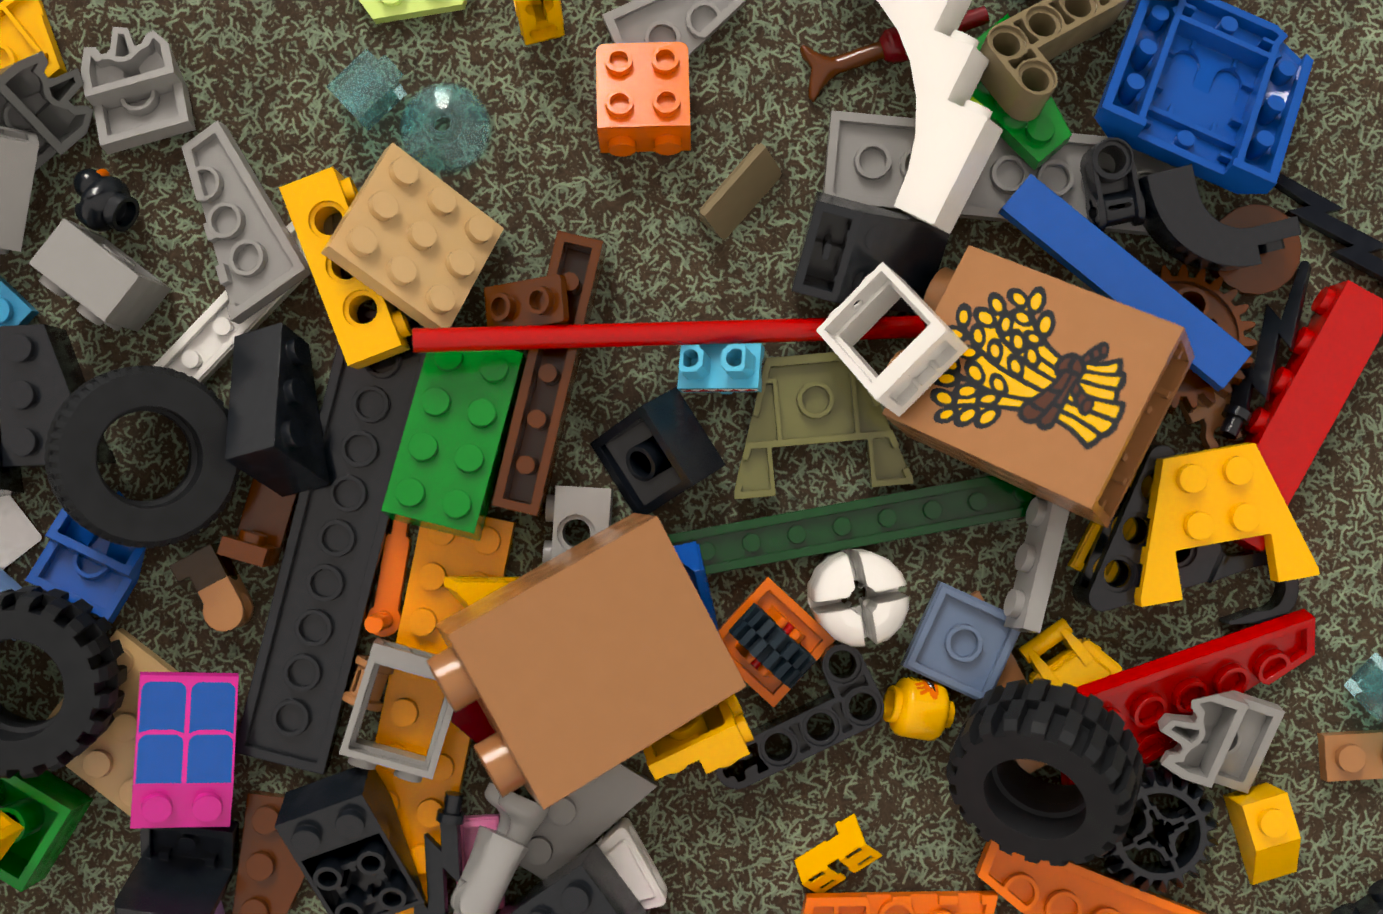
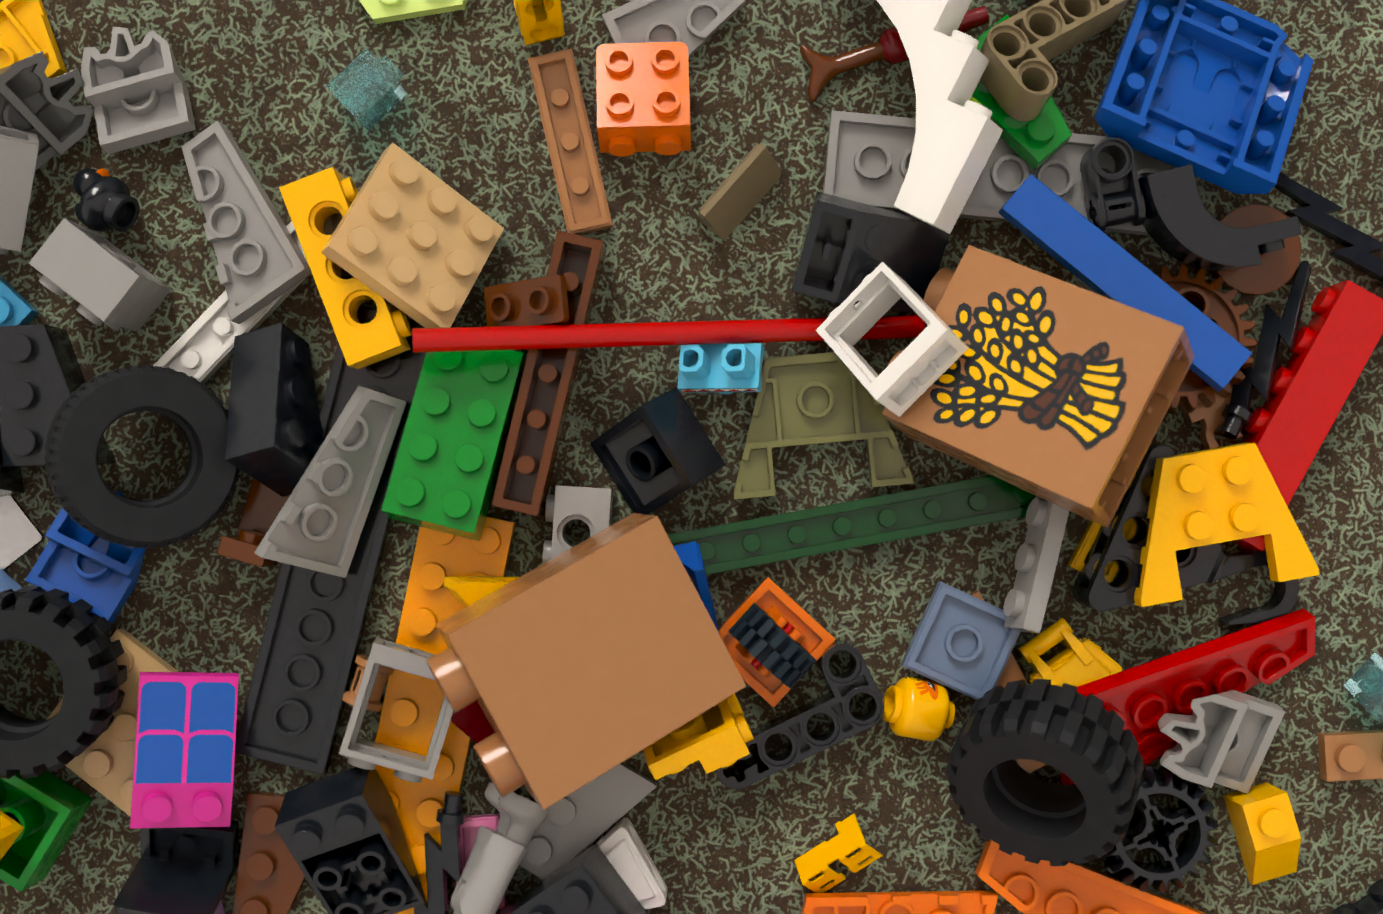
(219, 587): leg -> none
(333, 497): none -> light grey wing
(386, 613): orange piece -> none
(459, 144): clear light blue dish -> none
(570, 142): none -> medium nougat tile
(879, 612): white cylinder -> none

